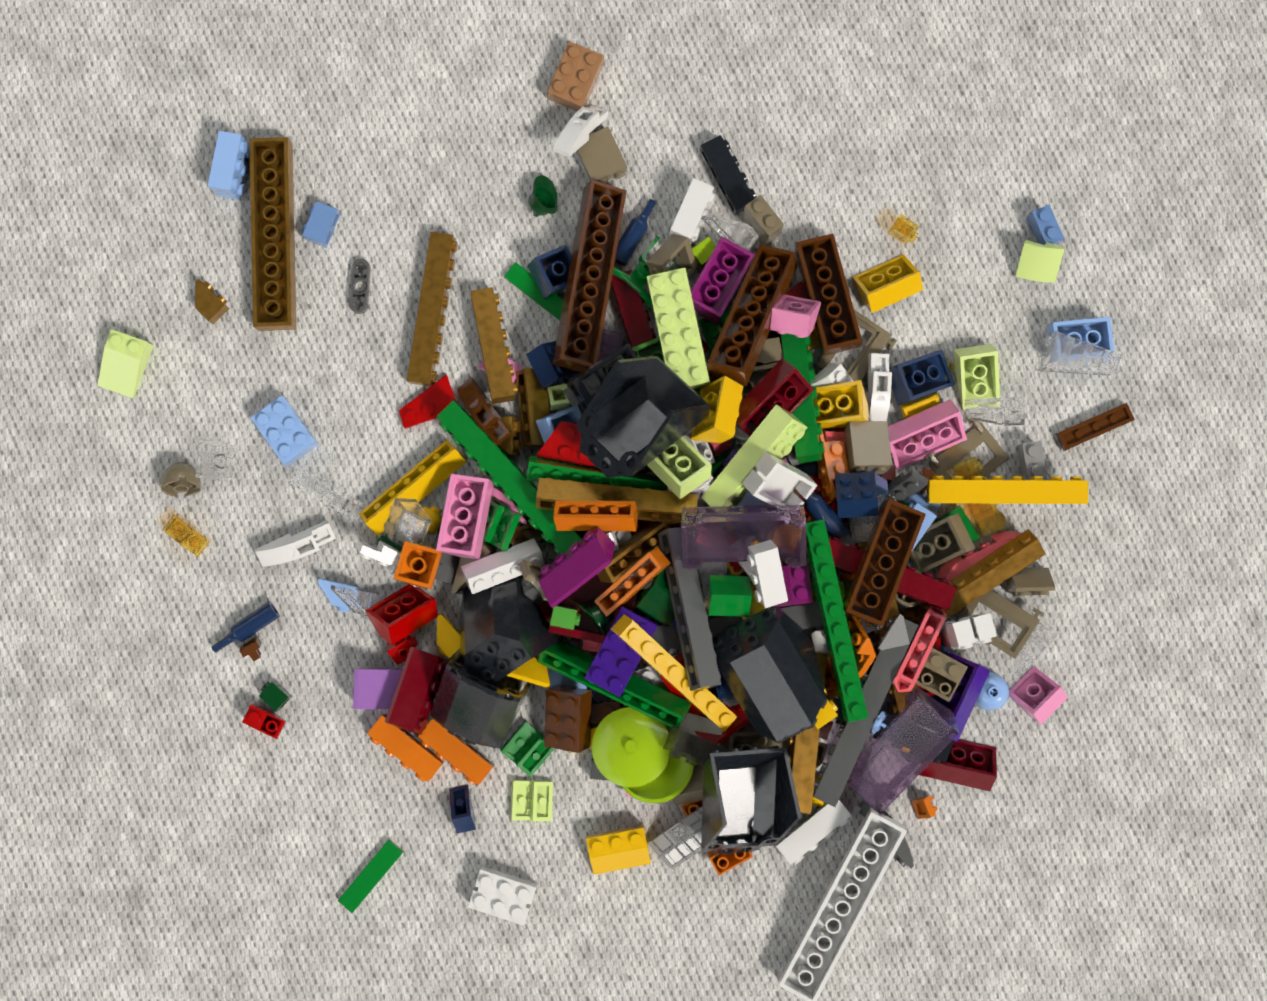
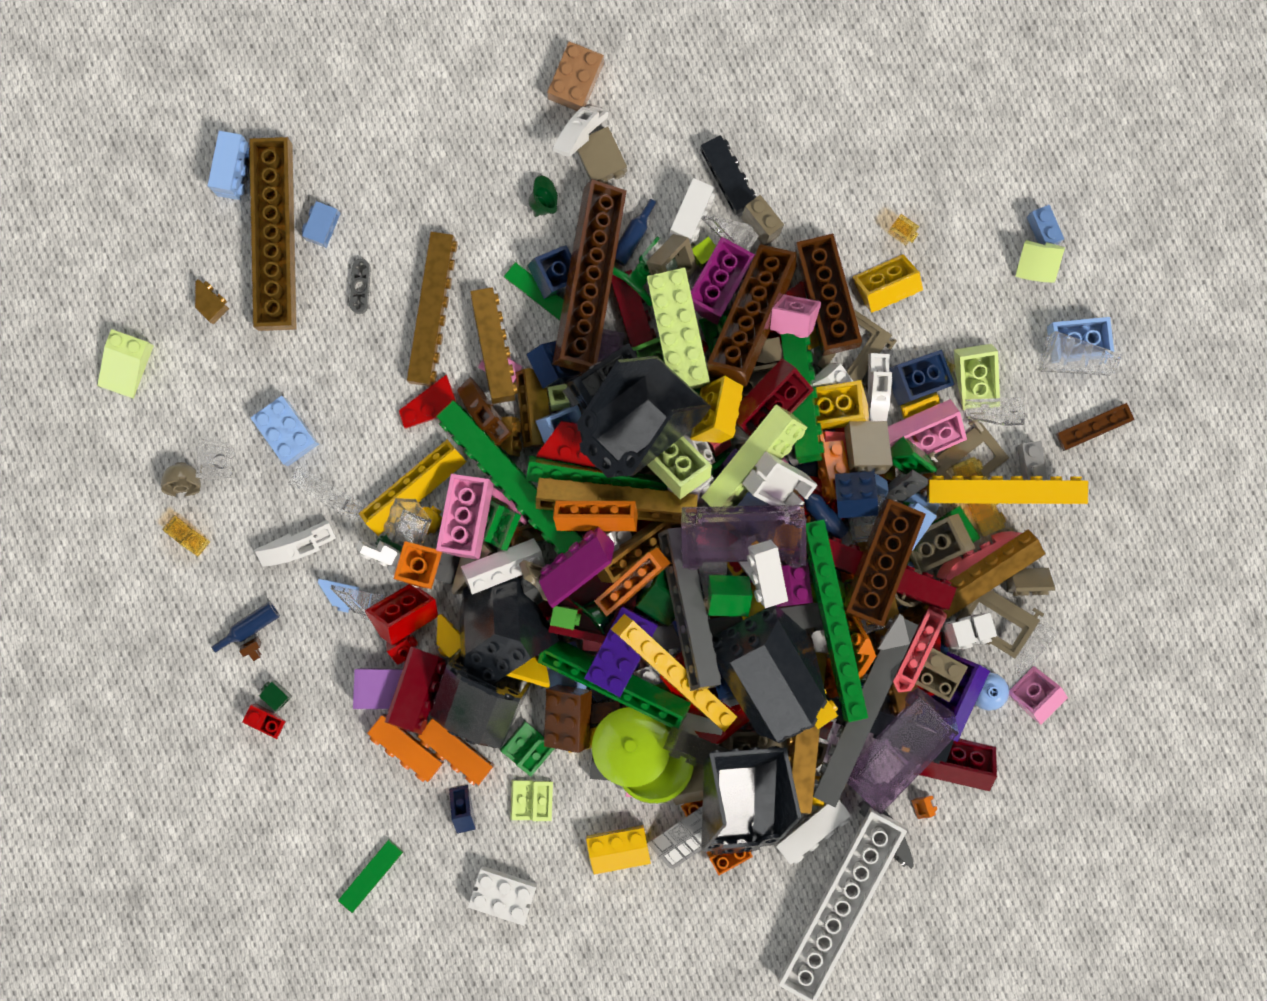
(879, 722): light blue plant -> none
(909, 457): none -> green slope

